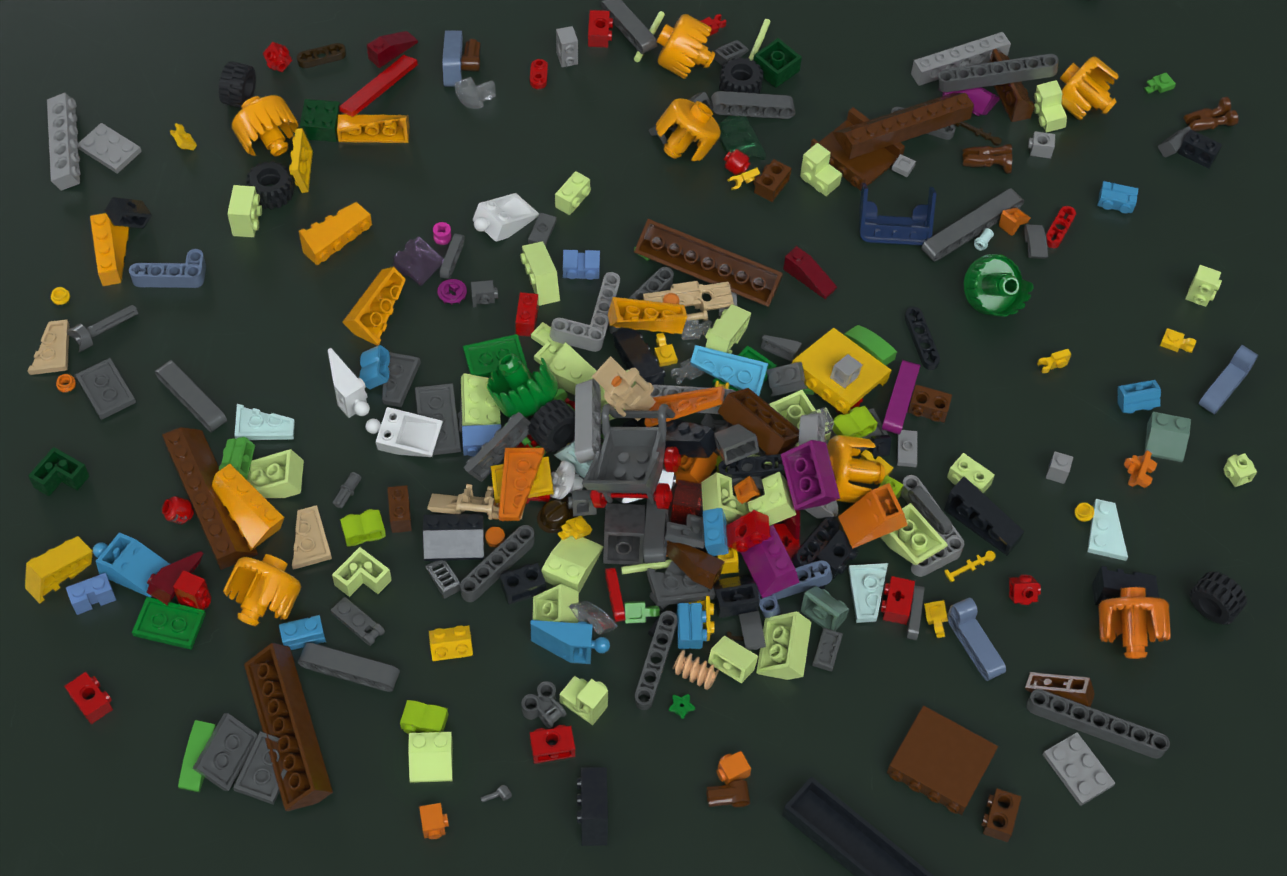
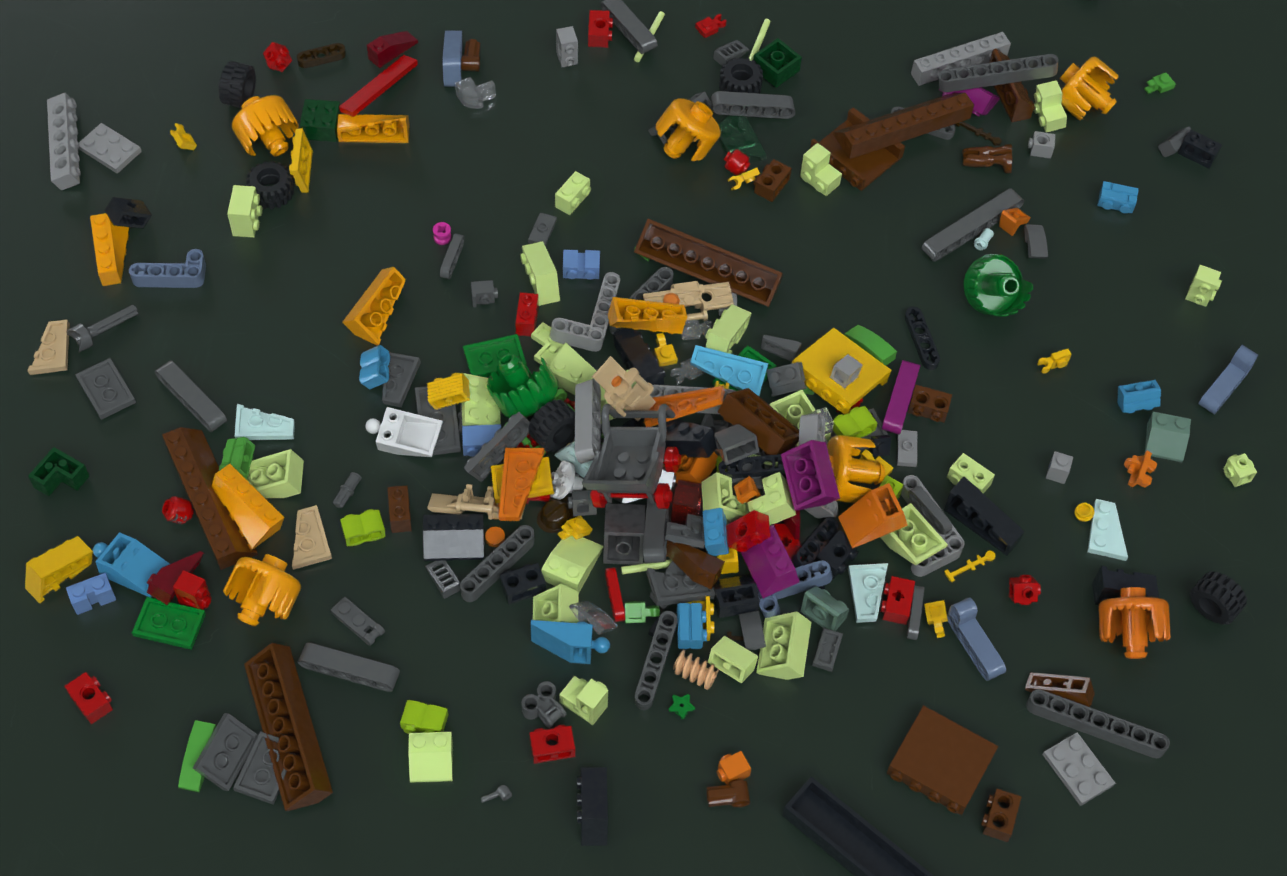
(60, 296): yellow plate -> none
(63, 379): orange plate -> none
(302, 631): dark azure brick -> none
(335, 232): light orange wedge -> none
(348, 388): white slope -> none
(361, 569): yellowish green brick -> none
(418, 260): clear purple plate -> none
(433, 821): orange brick -> none
(448, 391): none -> yellow brick
(450, 643): yellow bracket -> none
(456, 286): magenta gear -> none
(503, 216): white slope -> none
(538, 74): red plate -> none
(684, 46): light orange piece -> none
(808, 272): dark red slope -> none
(894, 229): dark blue windscreen -> none
(903, 165): light grey plate -> none
(1060, 220): red beam -> none
(1174, 340): yellow plate -> none
(1204, 120): reddish brown piece -> none

